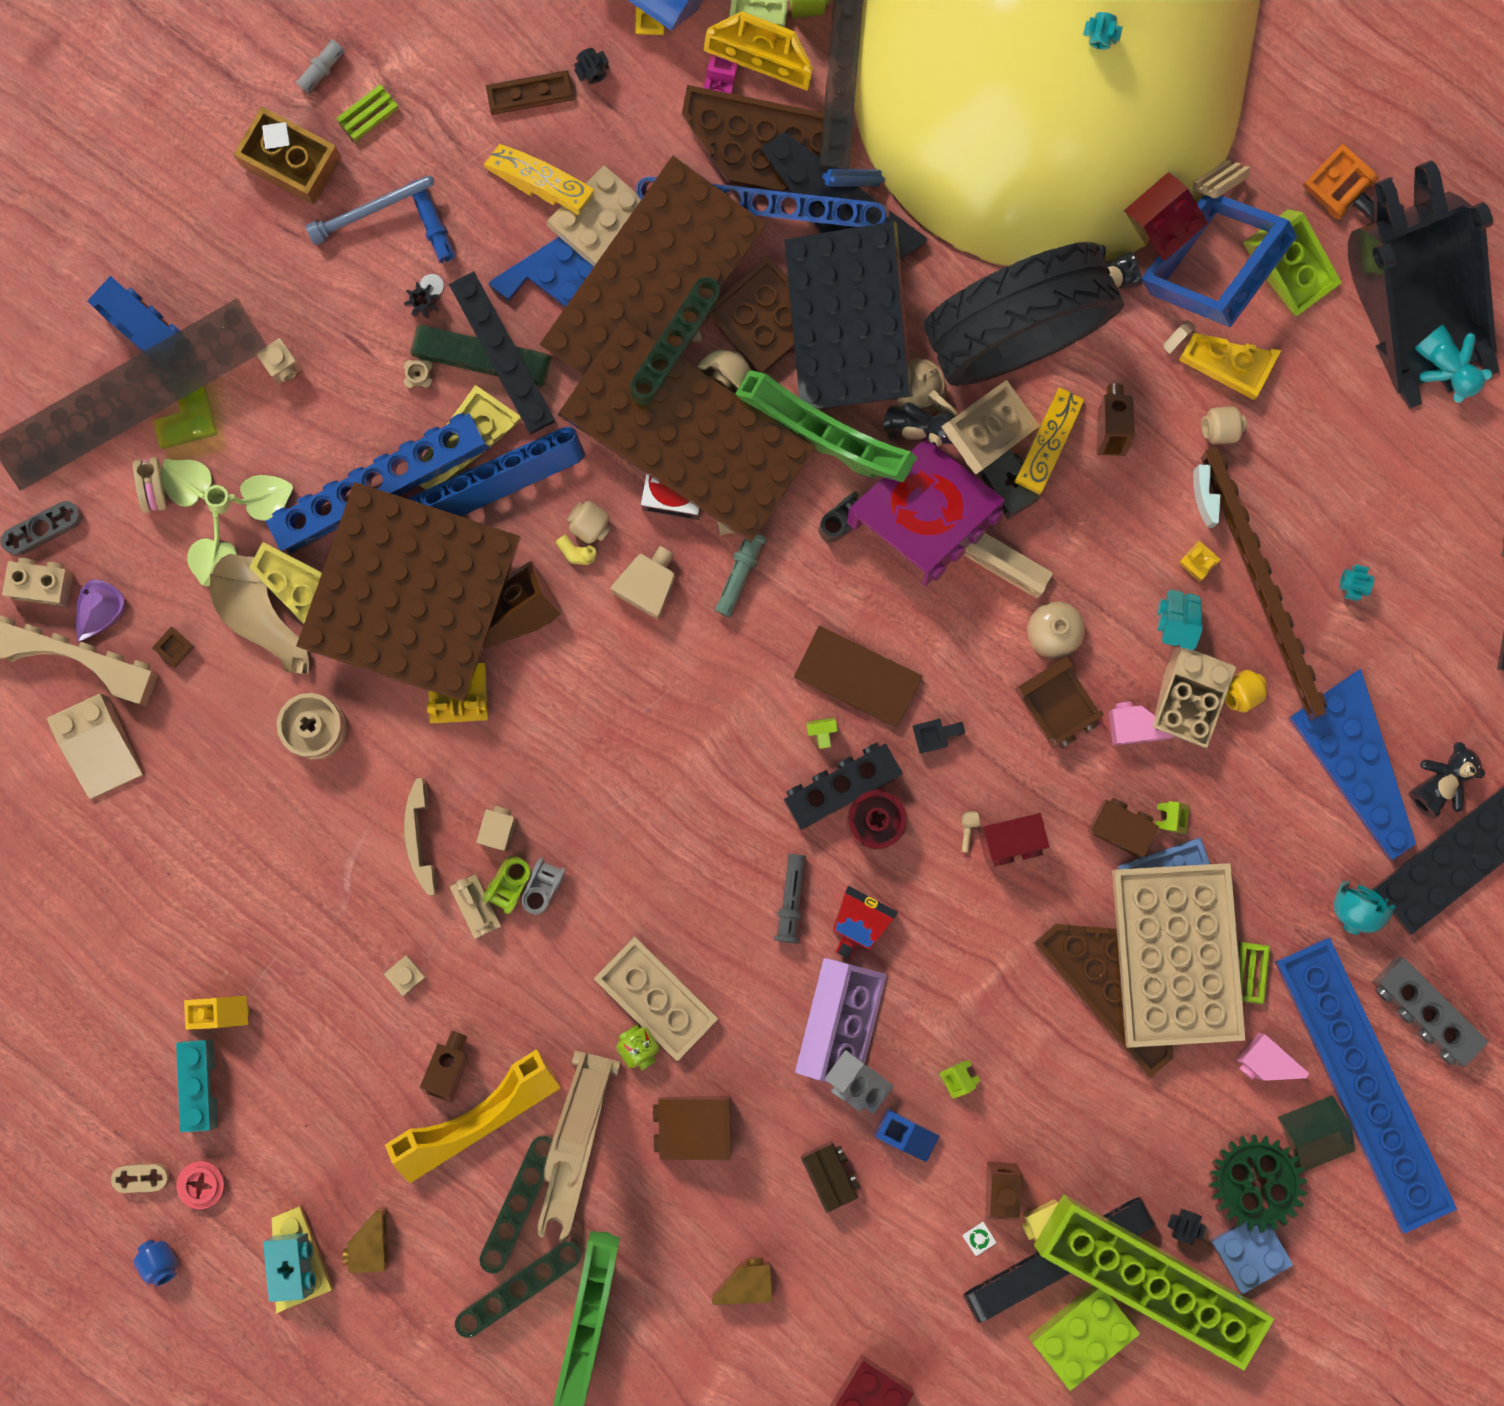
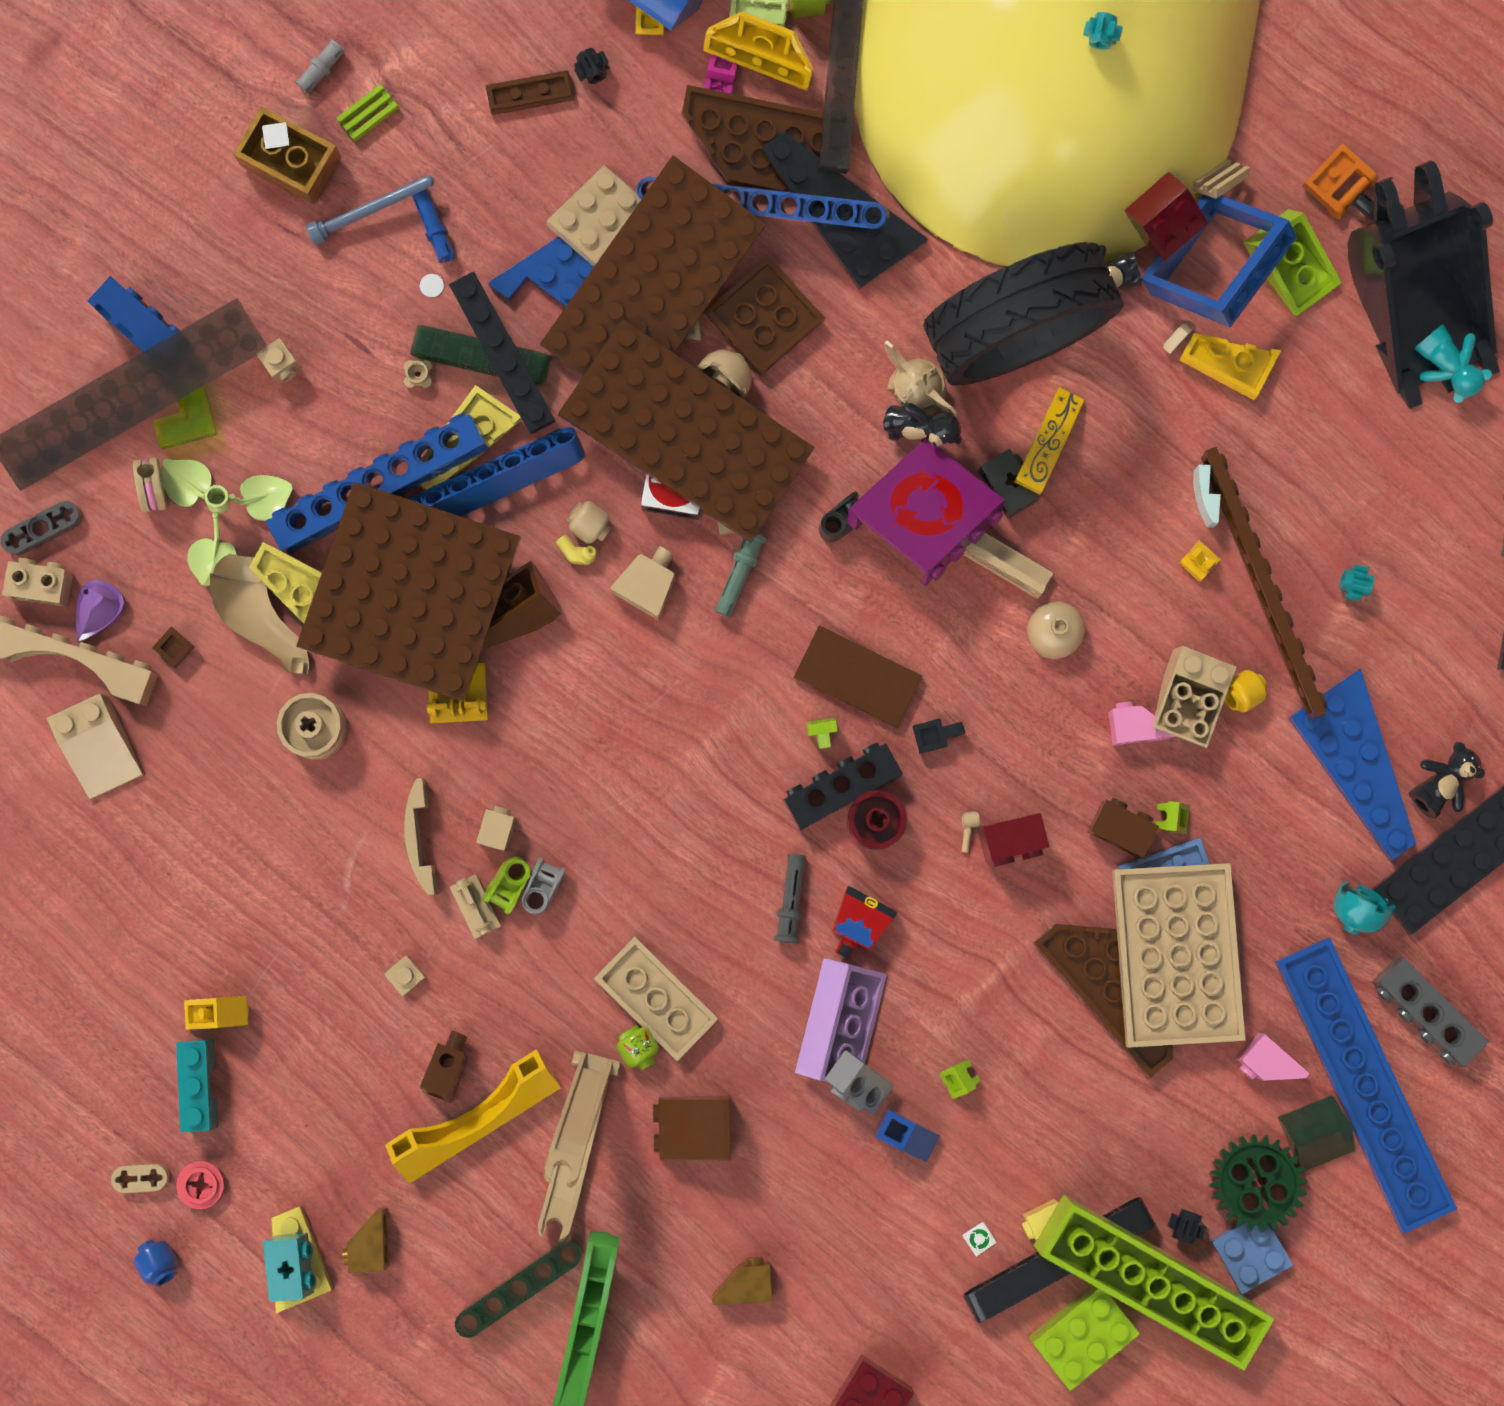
(425, 309): black gear -> none
(509, 1214): clear green beam -> none
(540, 178): yellow slope -> none
(677, 327): clear green beam -> none
(827, 435): bright green arch -> none
(830, 1177): dark brown brick -> none
(849, 316): black plate -> none
(853, 177): blue axle -> none
(990, 427): tan plate -> none
(1003, 1191): reddish brown torso -> none
(1059, 703): reddish brown panel -> none
(1115, 422): reddish brown torso -> none
(1180, 619): teal brick -> none
(1223, 425): tan head -> none
(1251, 970): lime tile -> none

